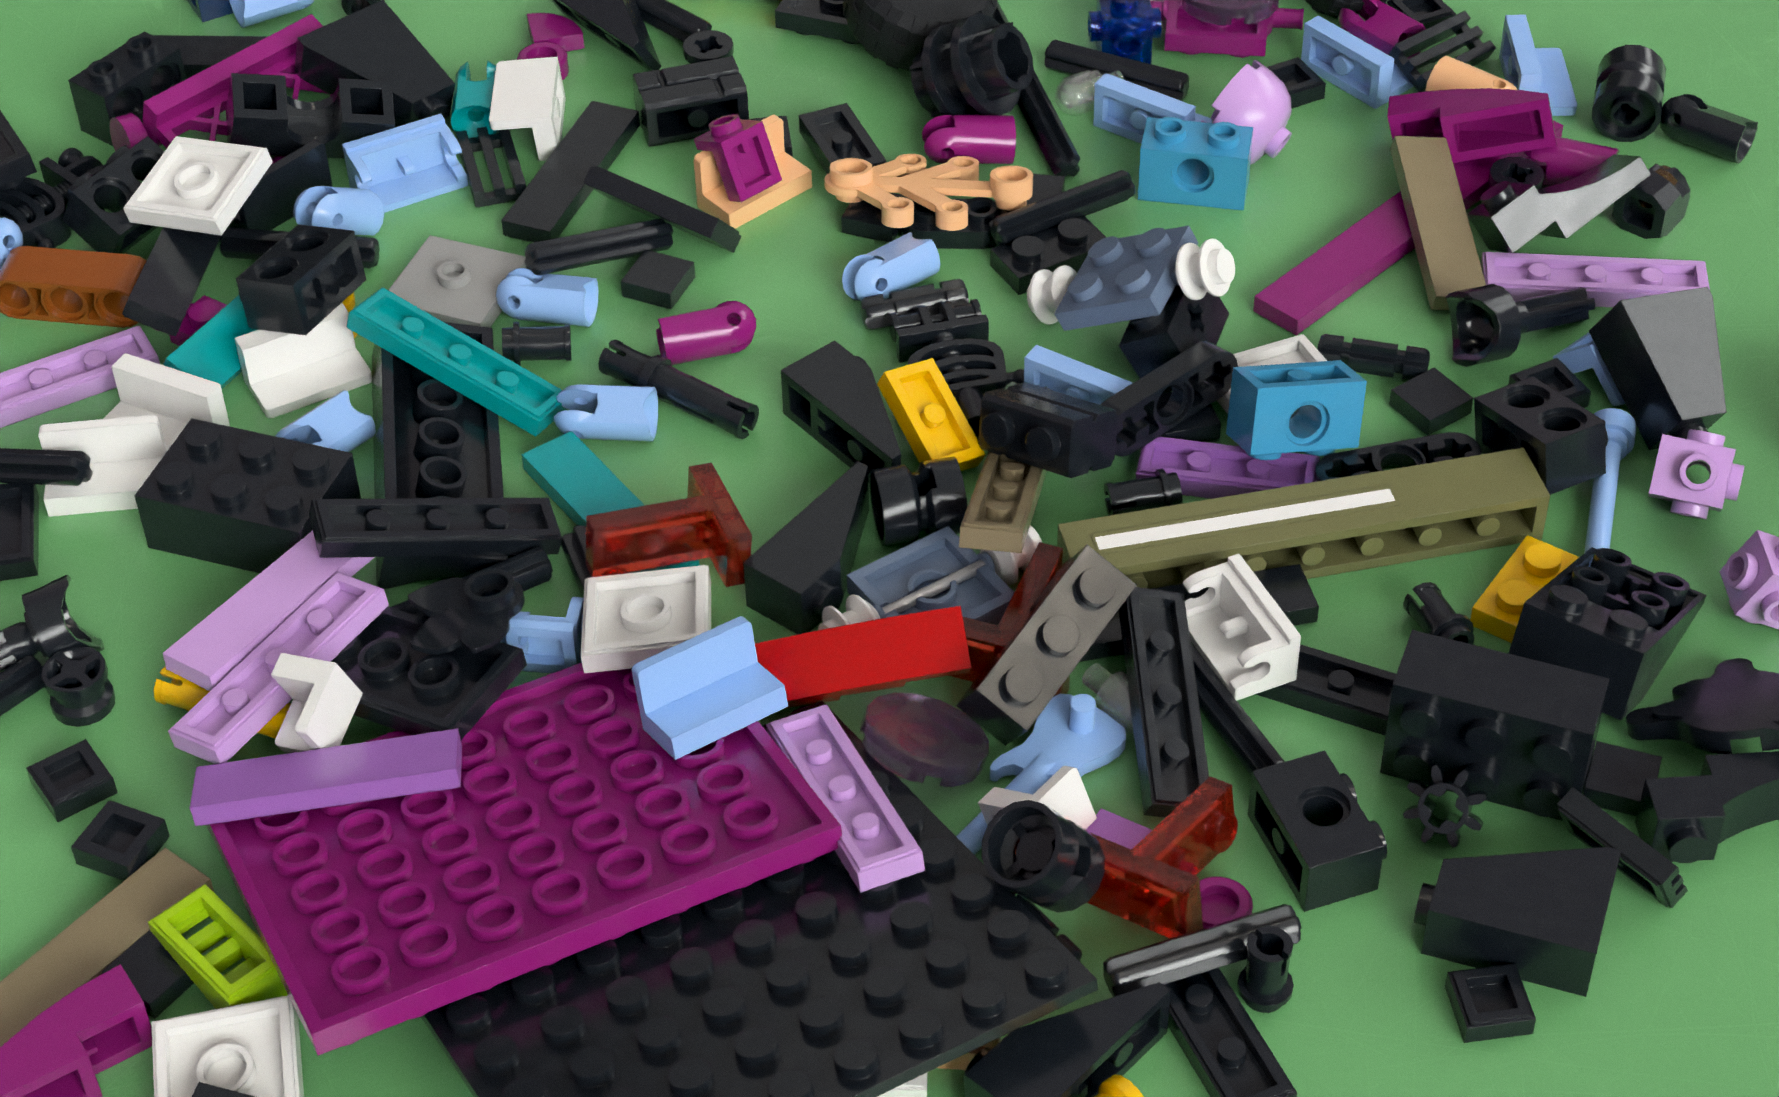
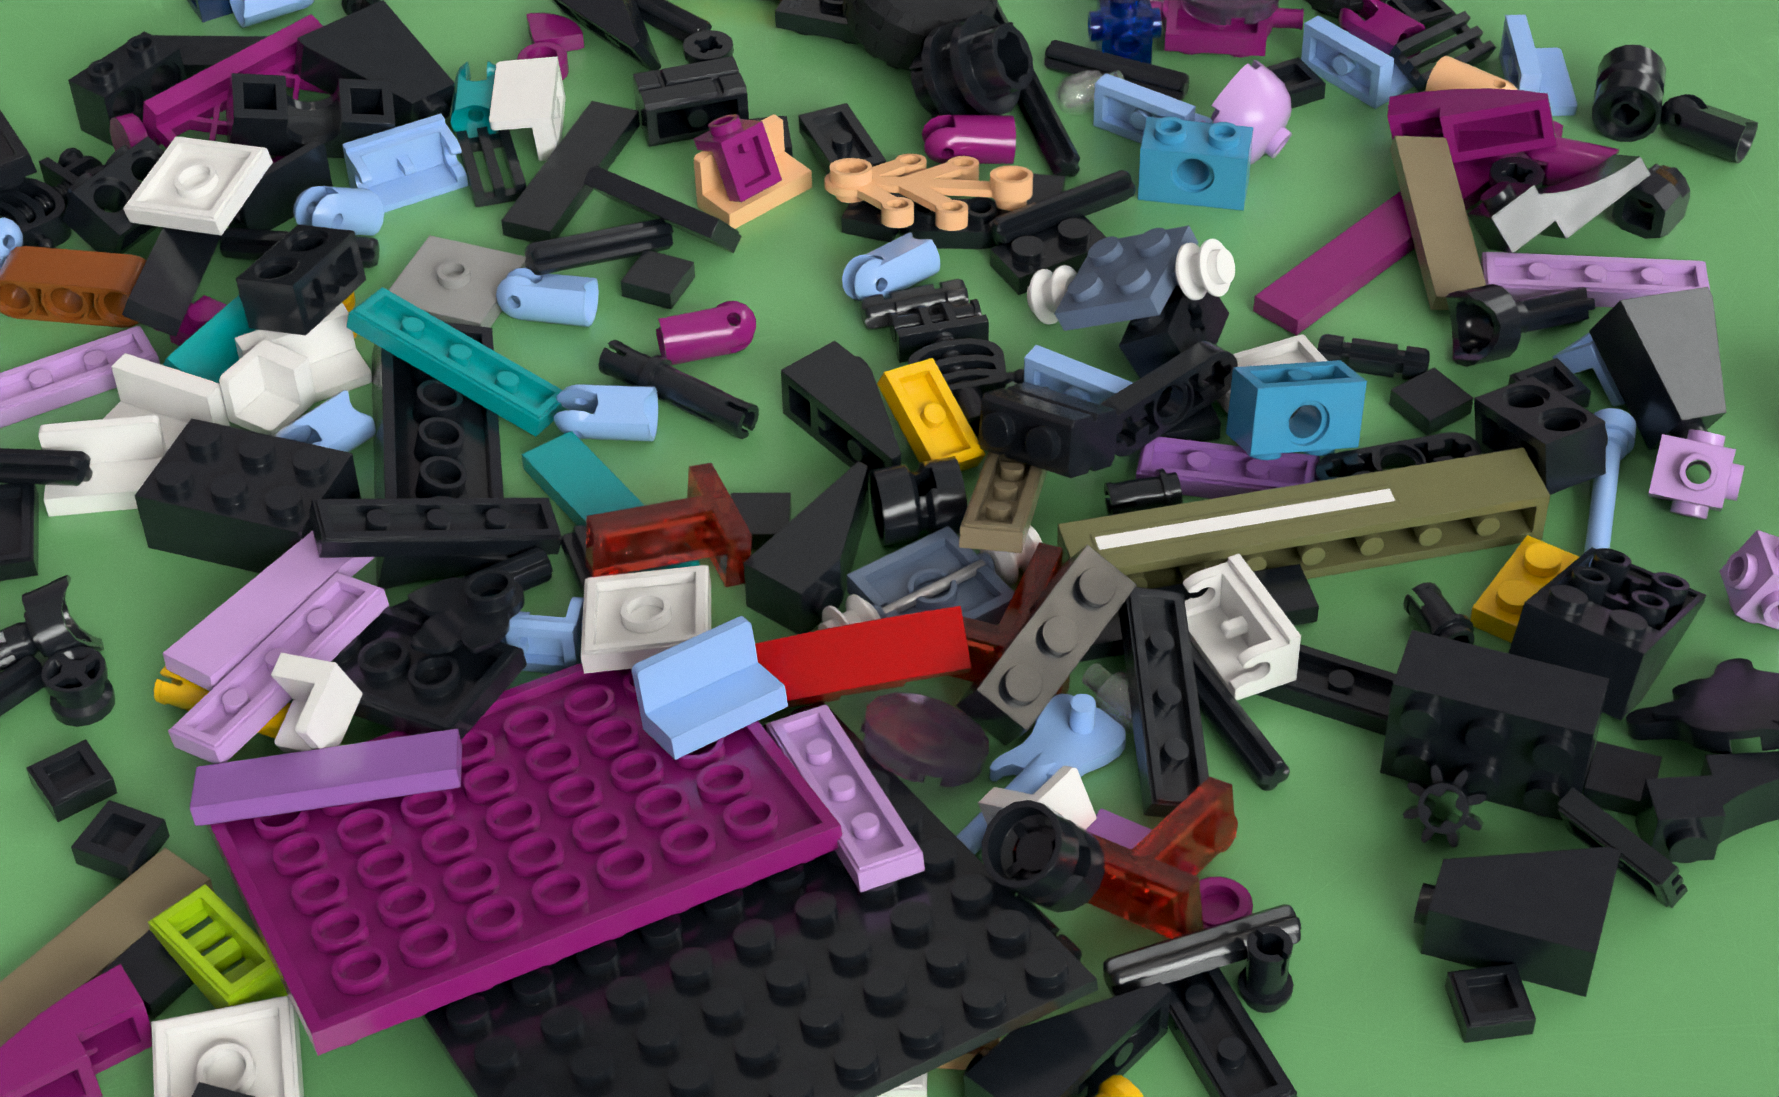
(268, 388): none -> white panel
(536, 343): black pin -> none
(763, 514): none -> black tile
(1316, 830): black brick -> none

